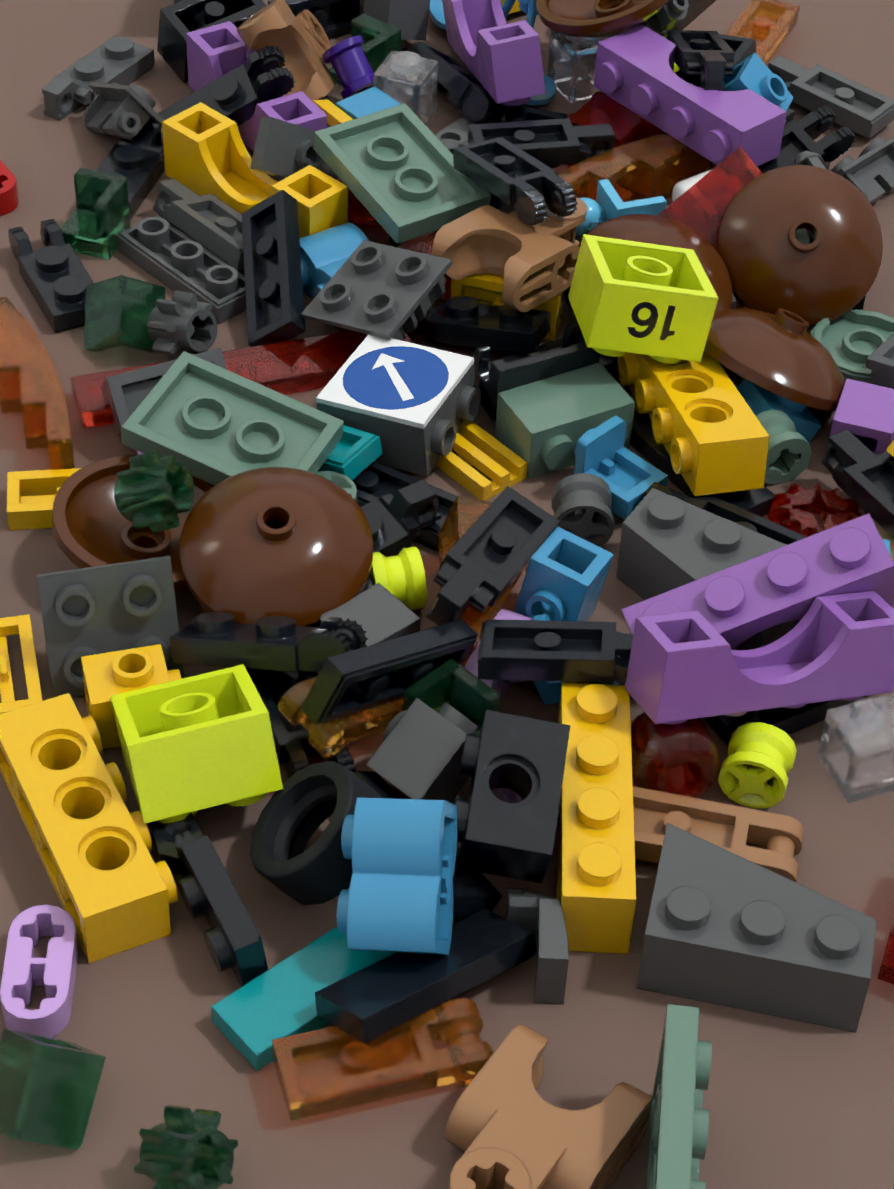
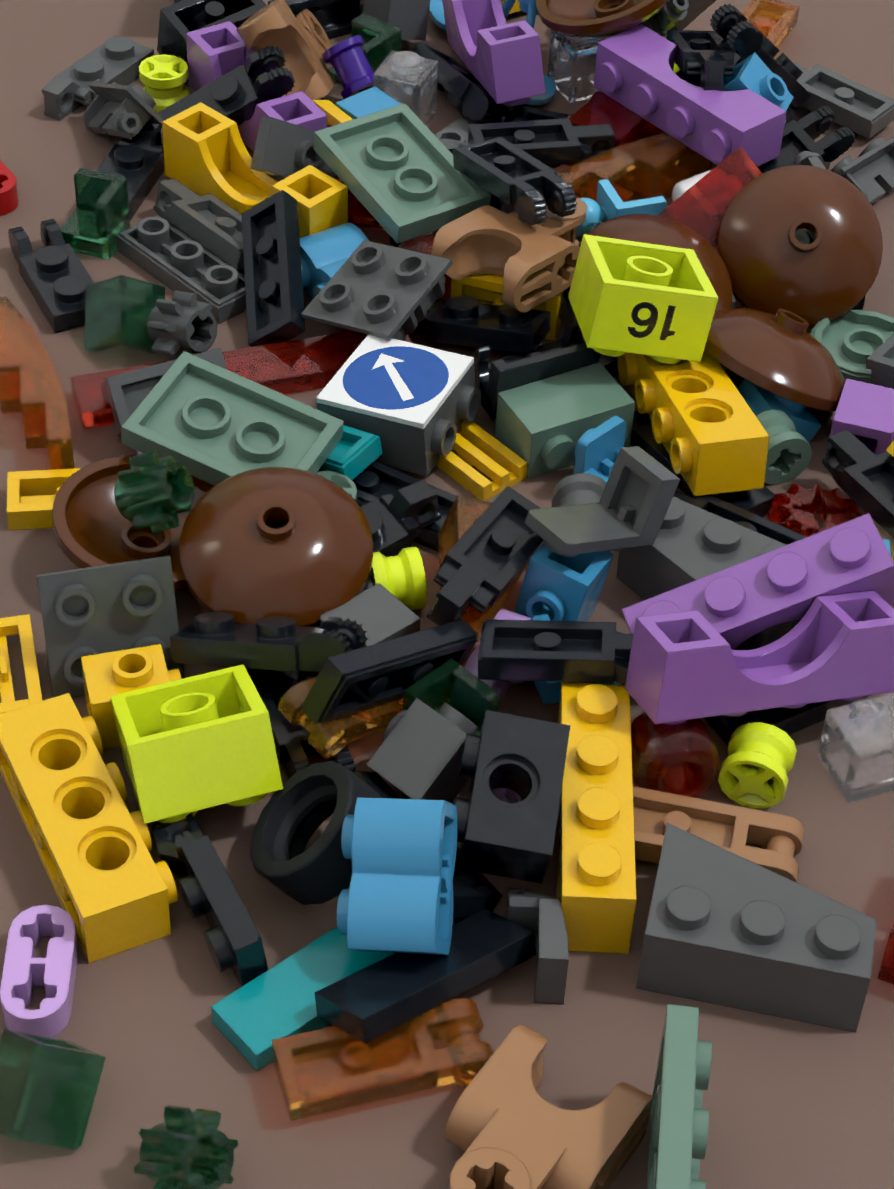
(164, 79): none -> neon yellow wheel
(625, 516): none -> dark grey bracket
(747, 39): none -> black hinge

